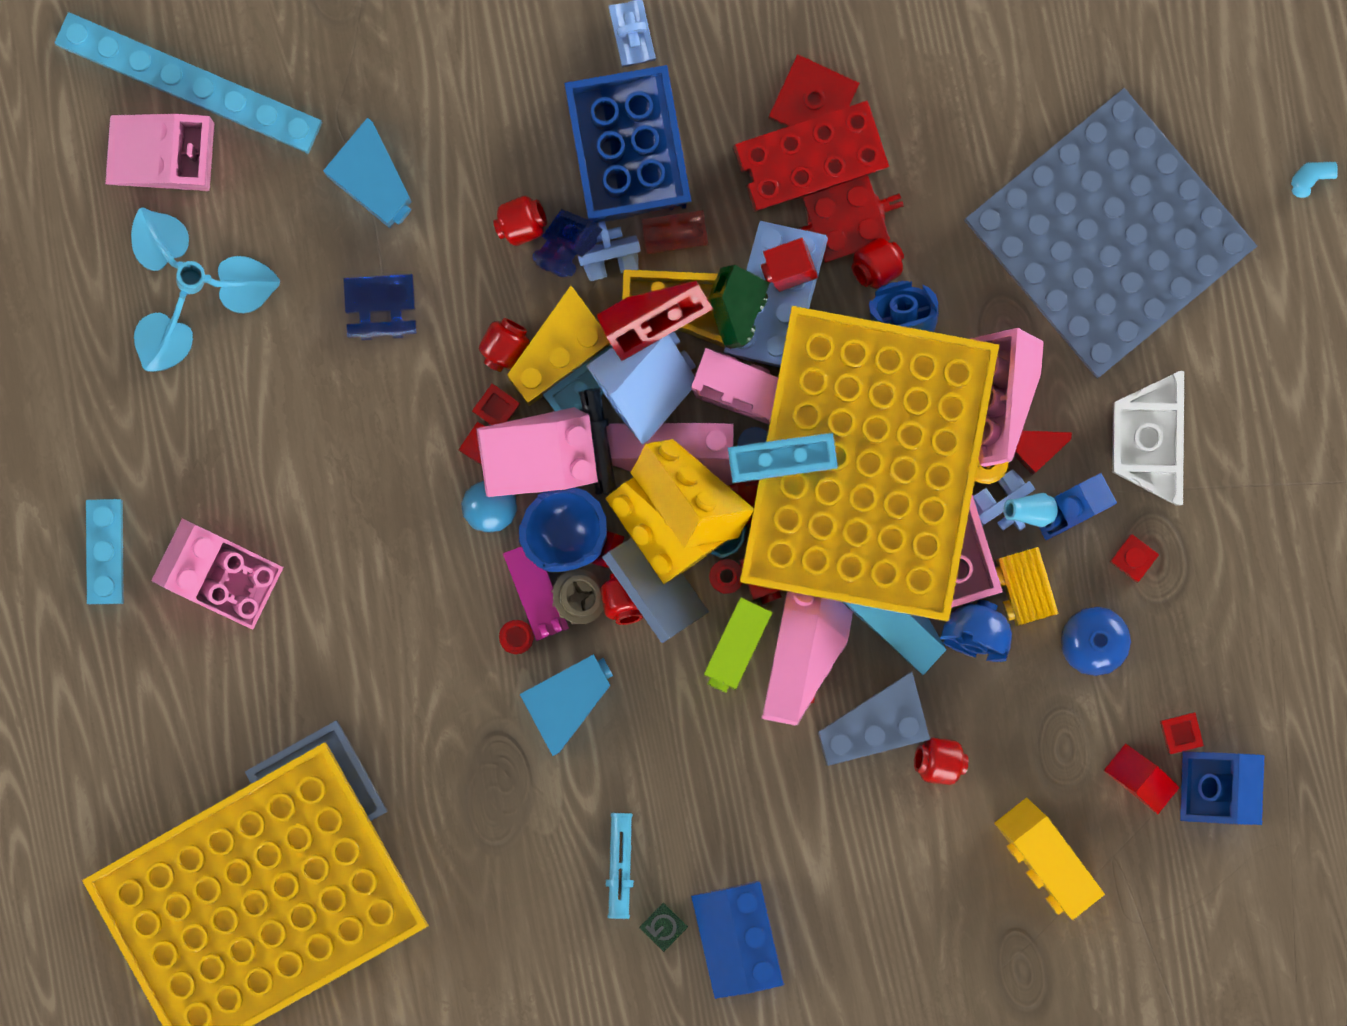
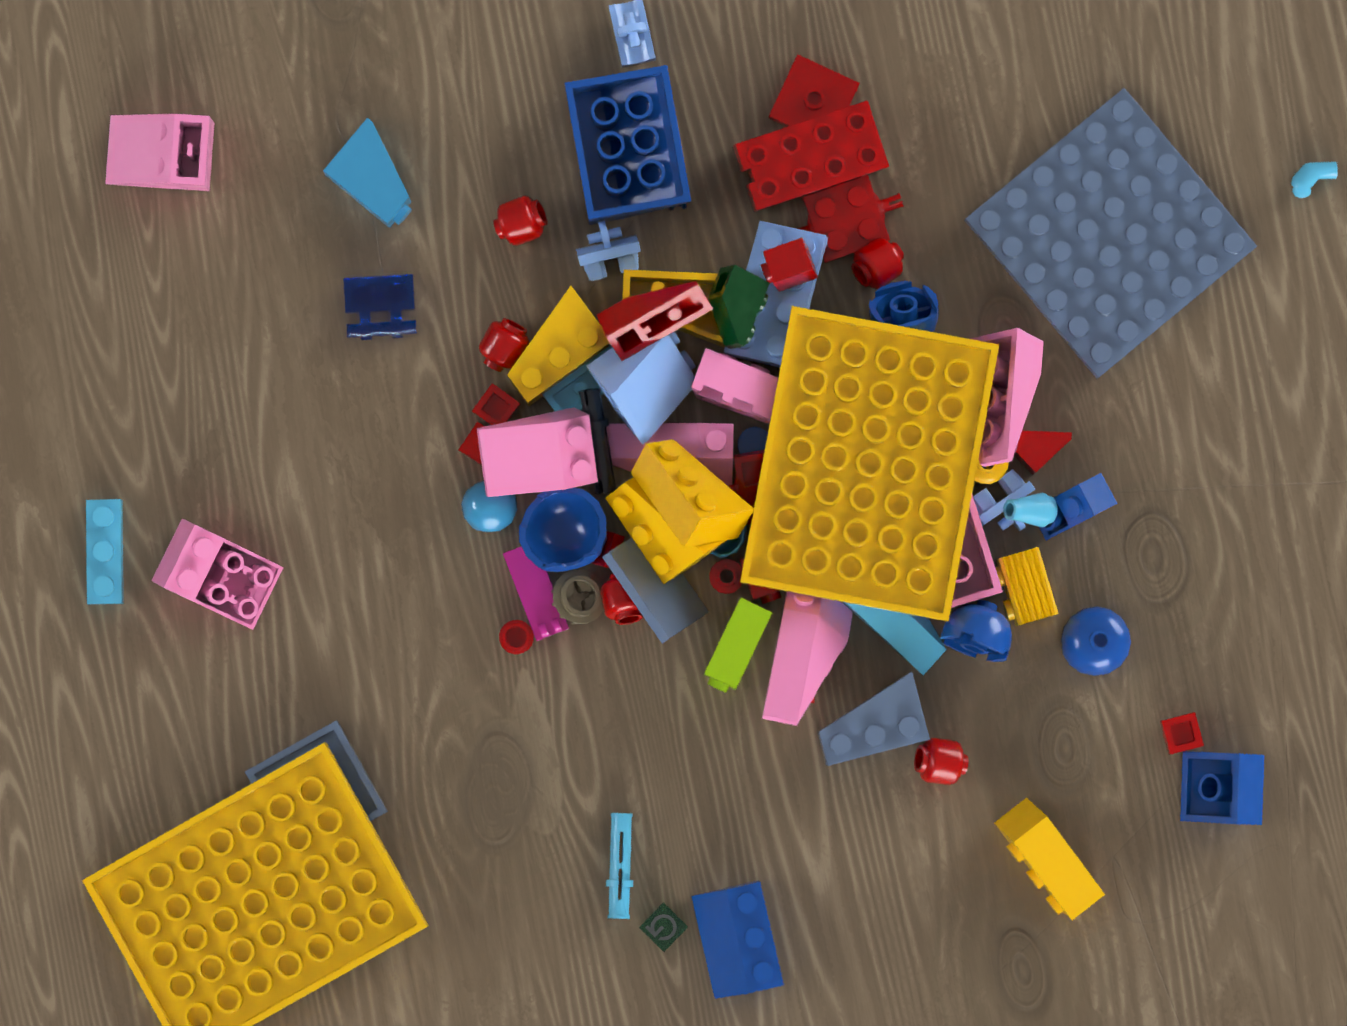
(160, 240): medium azure plant -> none
(188, 82): medium azure plate -> none
(565, 239): clear blue plate -> none
(566, 700): dark azure slope -> none
(675, 232): clear red hips -> none
(782, 457): medium azure tile -> none
(1134, 558): red plate -> none
(1141, 778): red slope -> none
(1151, 438): white wing -> none

